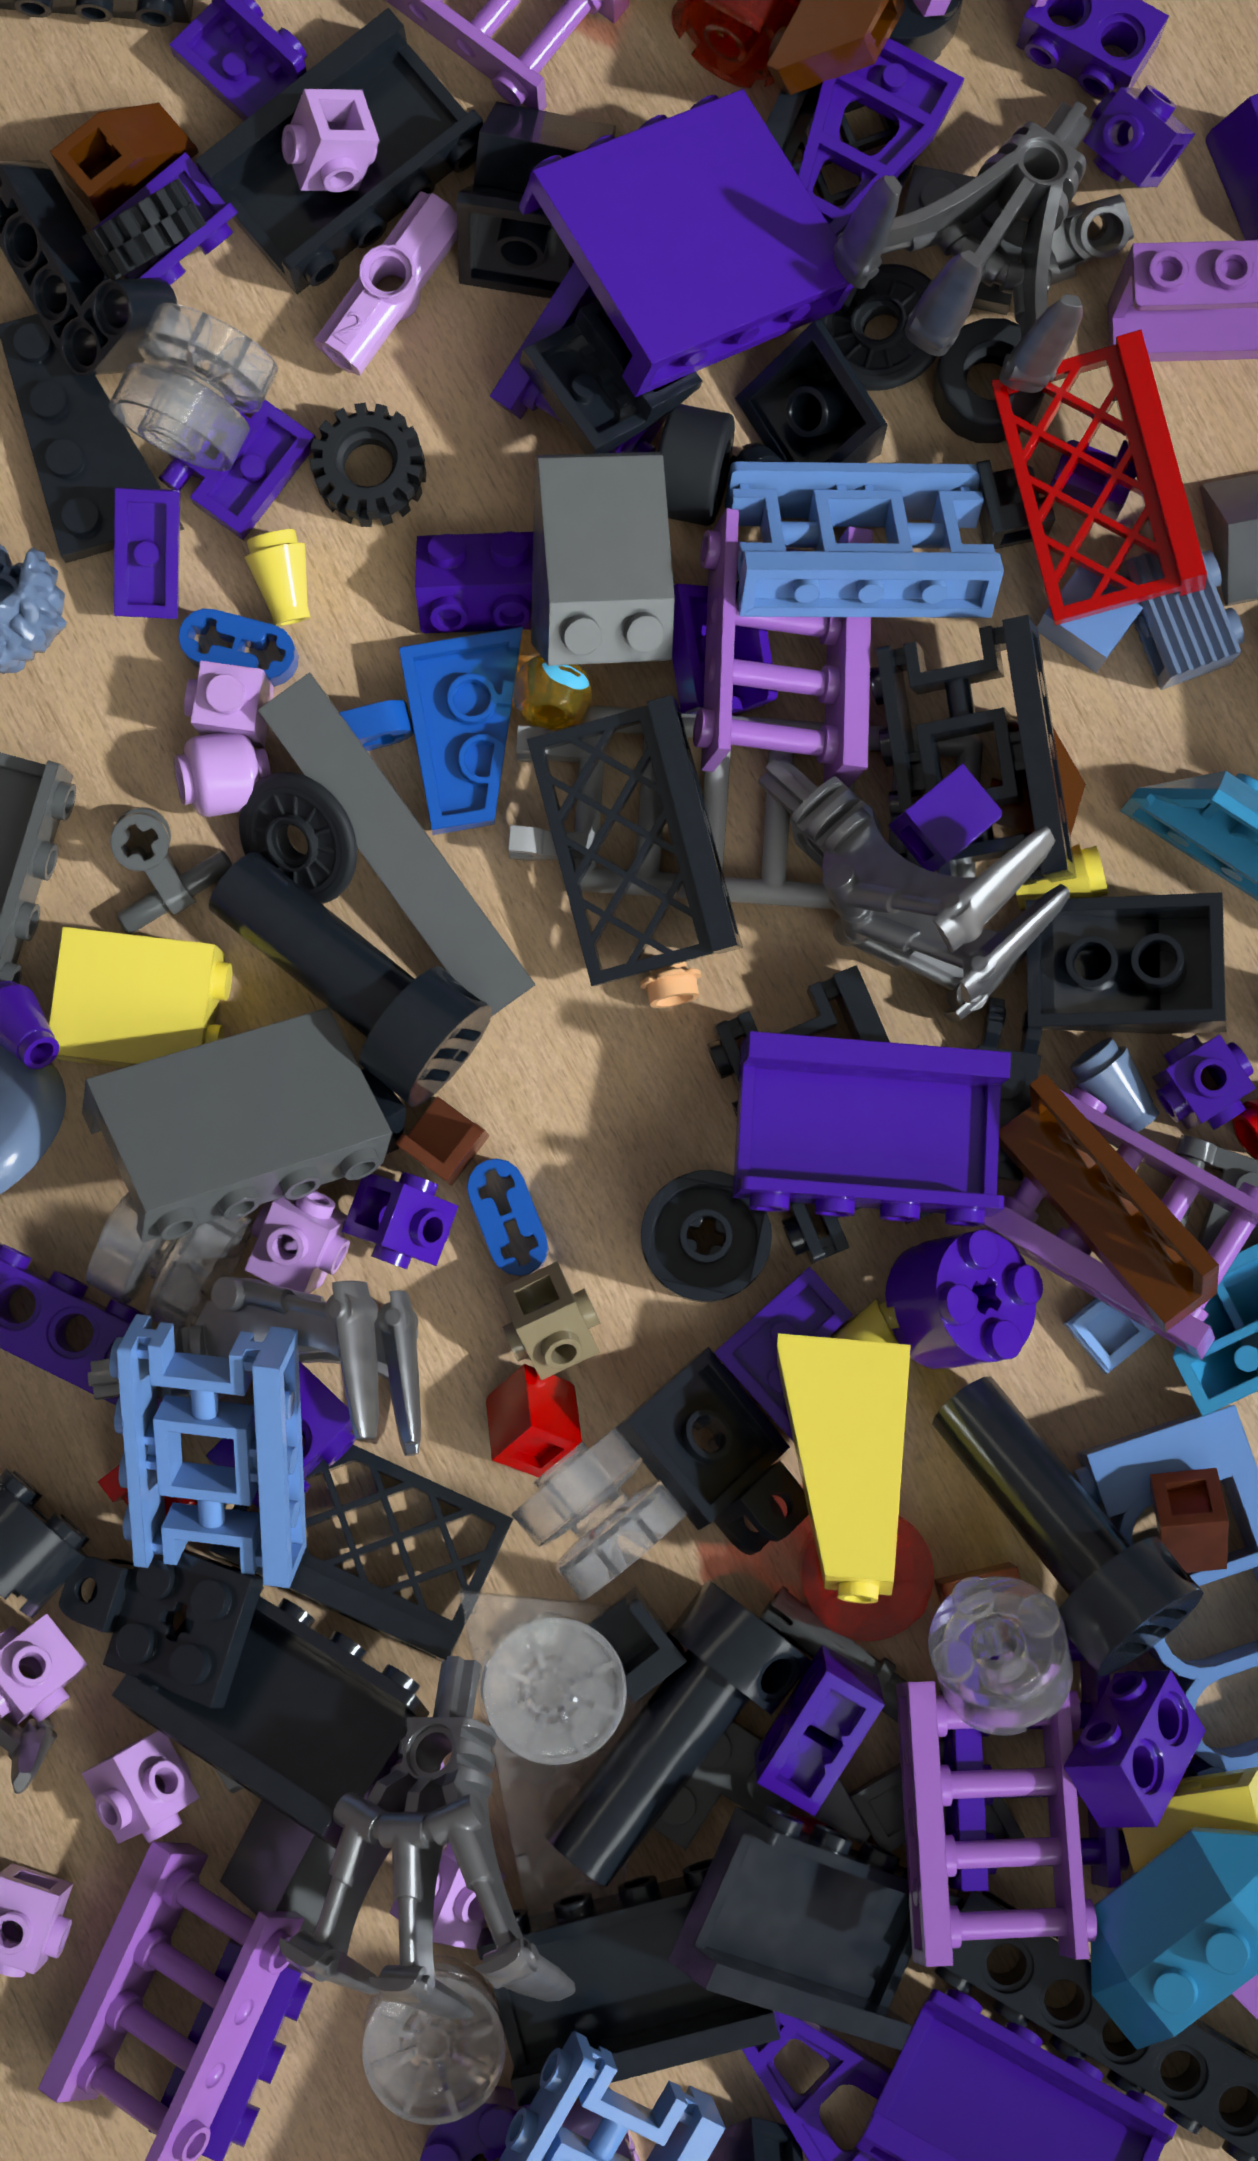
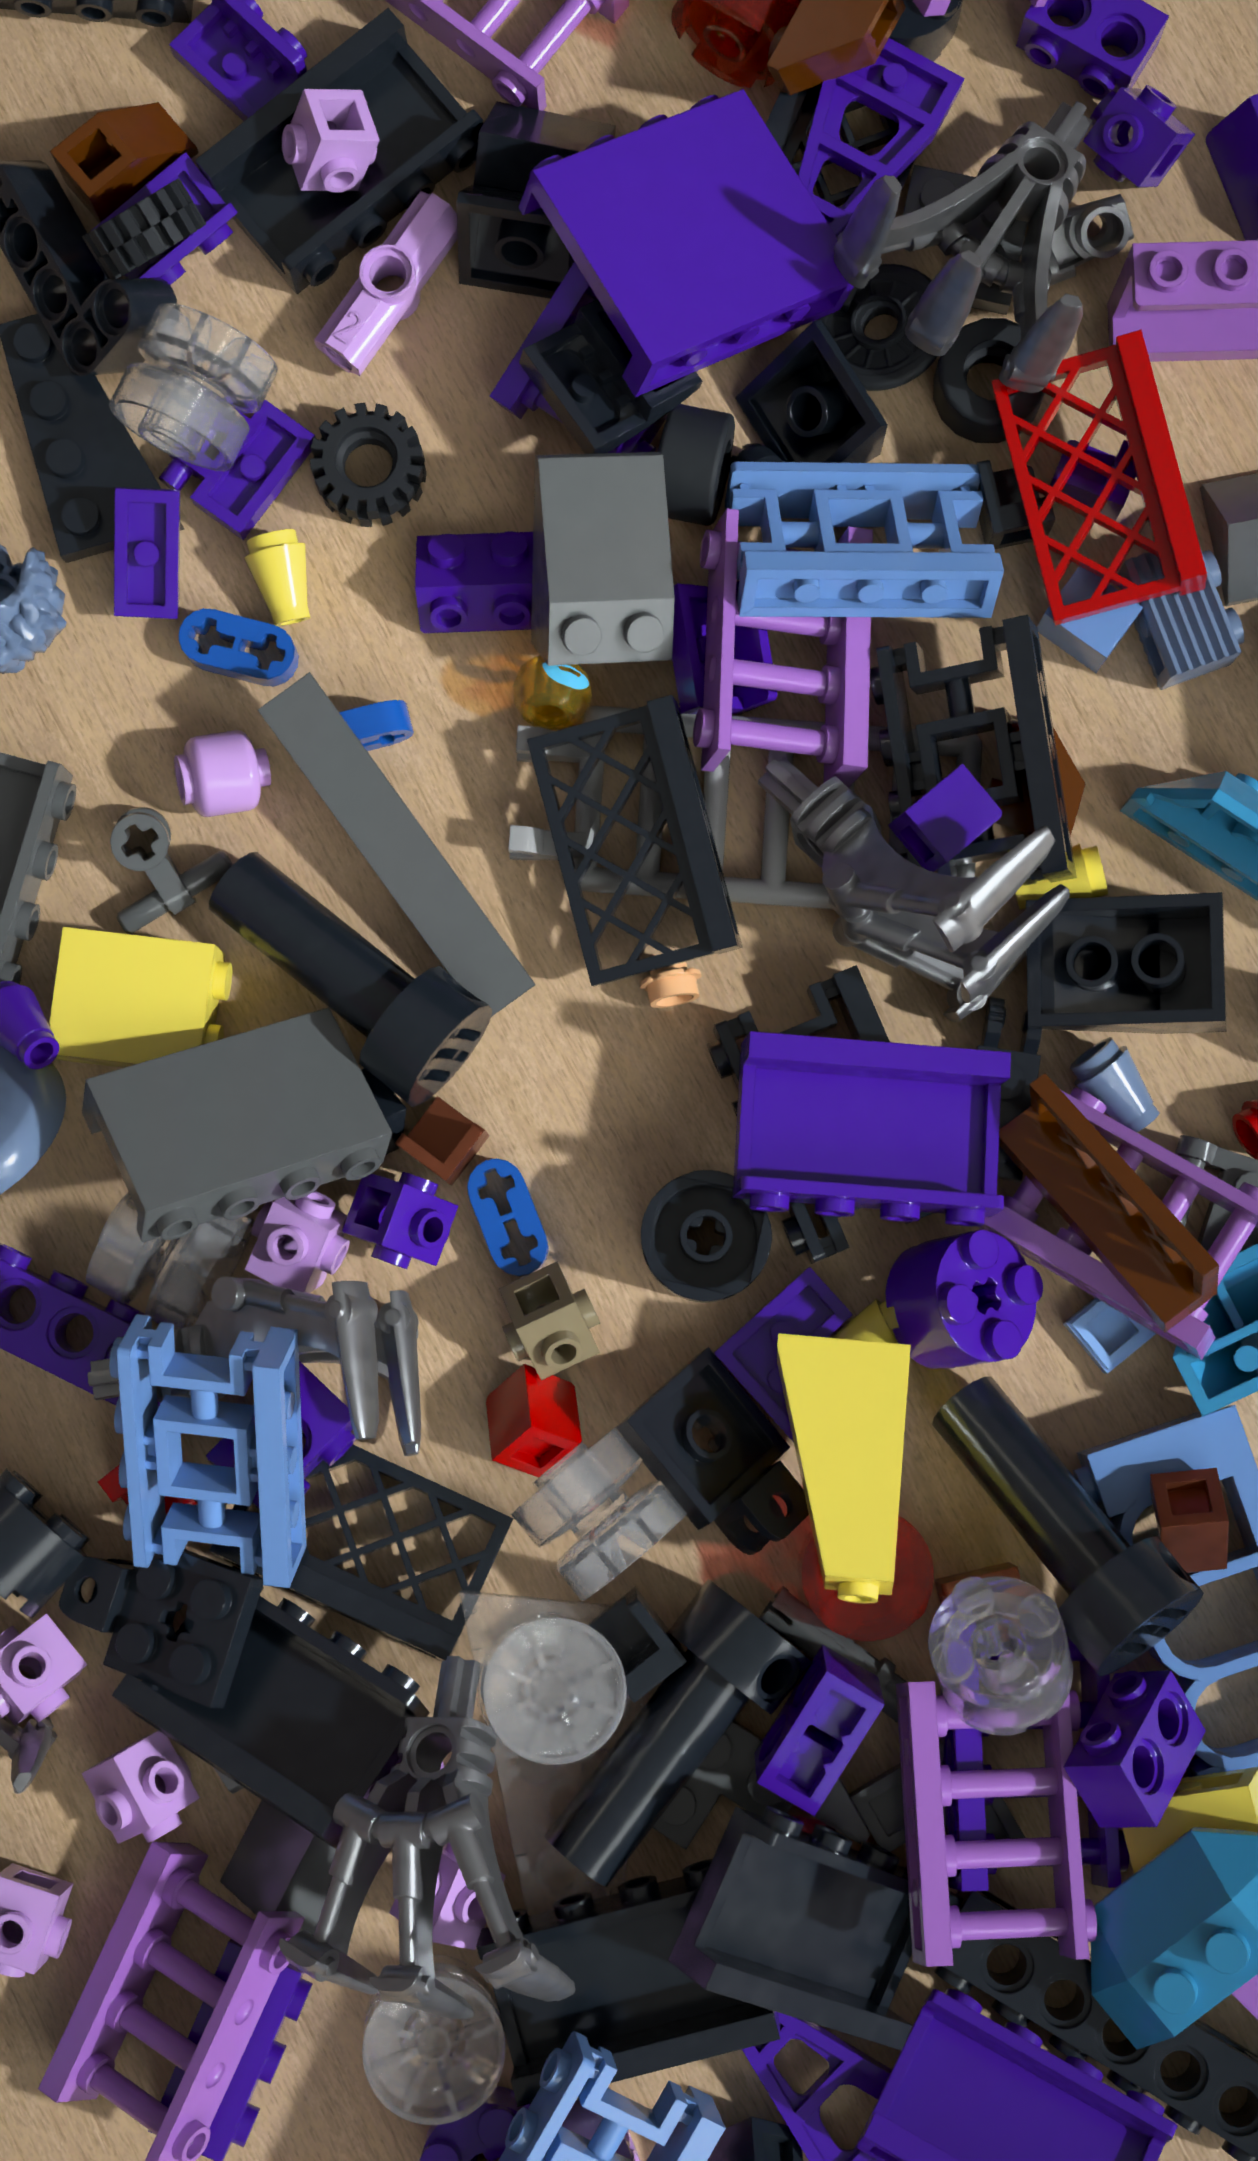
(229, 700): lavender brick -> none
(312, 808): black wheel -> none
(460, 722): blue wing -> none
(1181, 1085): dark purple brick -> none

